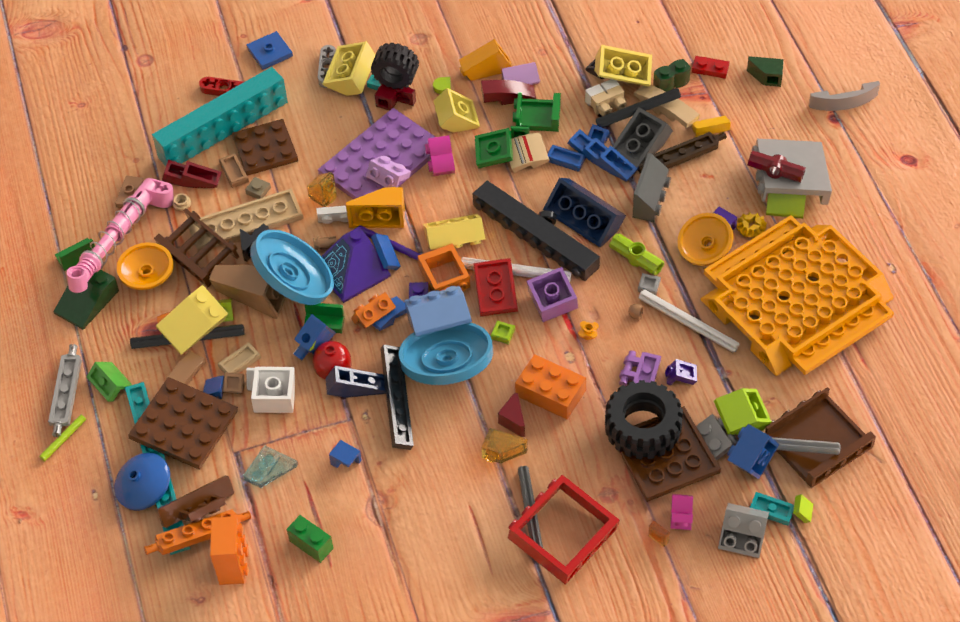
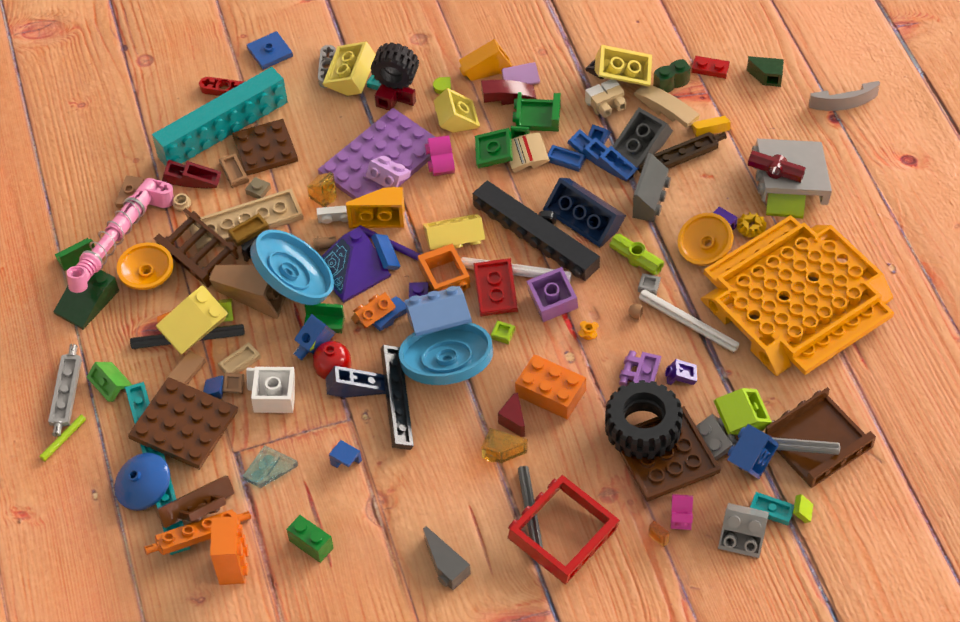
(248, 229): none -> pearl gold tile
(448, 564): none -> dark grey slope
(645, 105): black axle -> none

